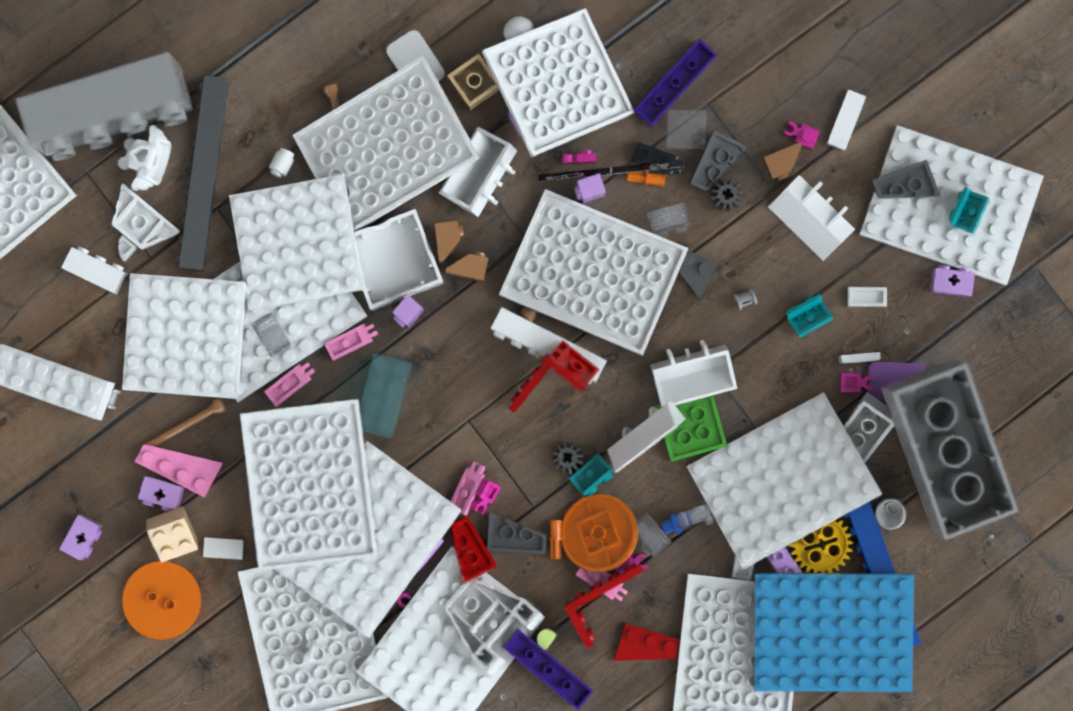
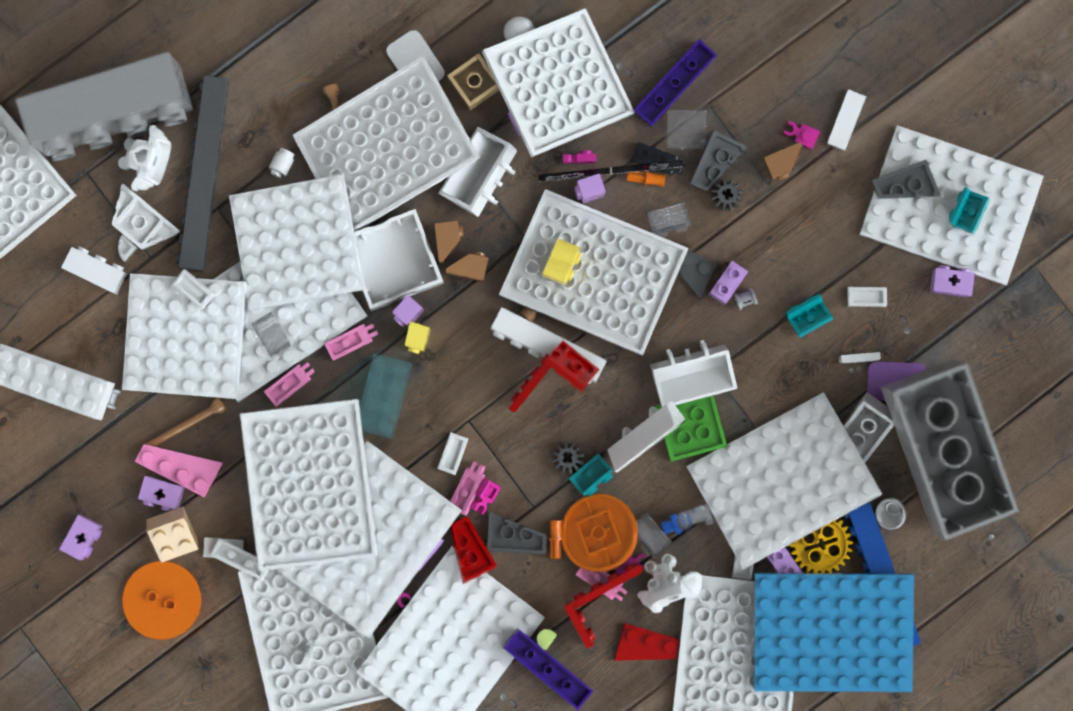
(193, 289): none -> white tile
(237, 558): none -> white tile
(417, 337): none -> light yellow slope
(452, 453): none -> white tile
(484, 615): white wedge -> none
(562, 261): none -> light yellow brick
(668, 585): none -> white piece
(728, 283): none -> lavender brick
(812, 217): white piece -> none
(852, 382): dark pink plate -> none

